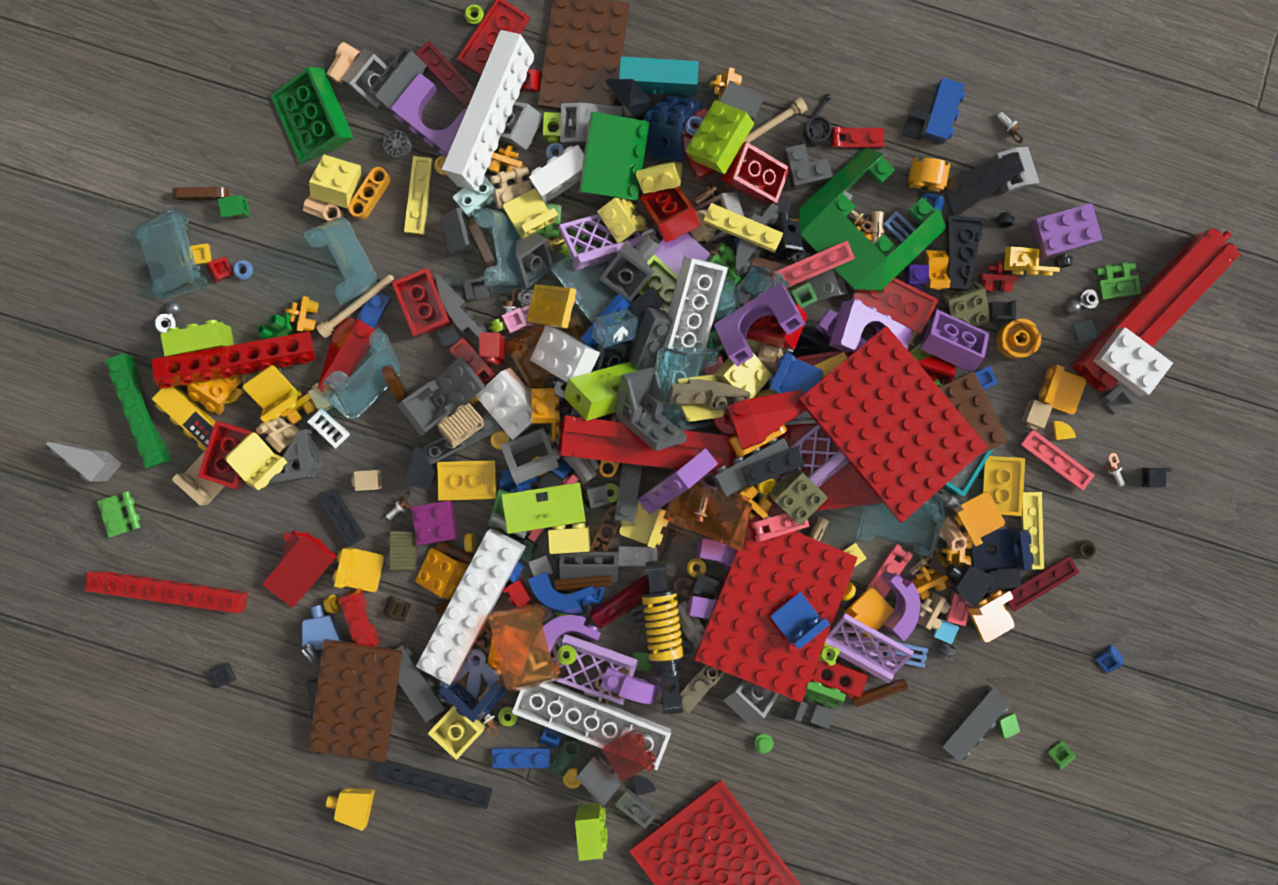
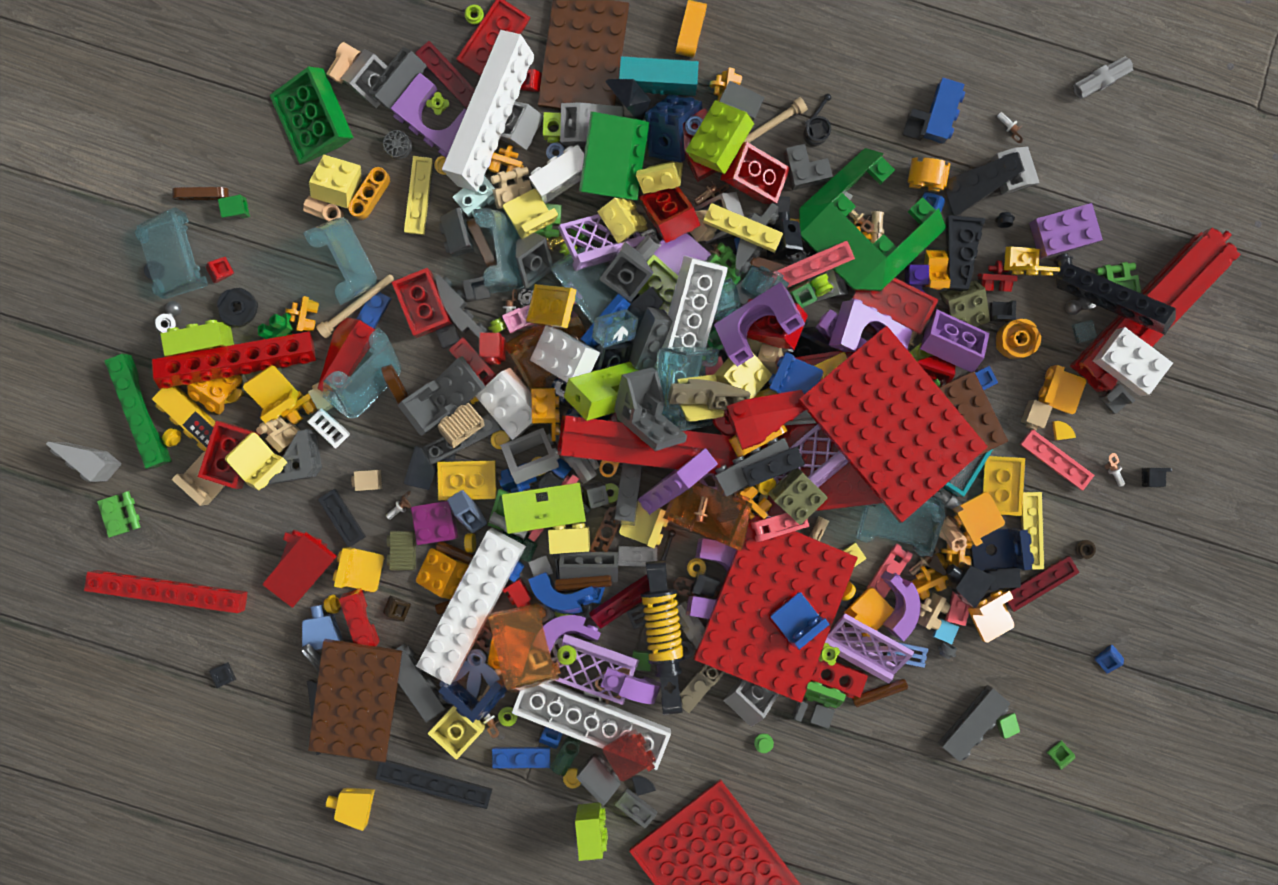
(171, 437): none -> yellow plate
(201, 254): yellow tile -> none
(226, 308): none -> black plate
(237, 270): medium blue plate -> none
(438, 109): none -> lime plate
(467, 511): none -> sand blue brick
(691, 28): none -> light orange beam
(821, 285): none -> lime wheel
(857, 138): red plate -> none
(893, 232): medium blue tile -> none
(1103, 77): none -> light grey piece
(1116, 298): none -> black brick

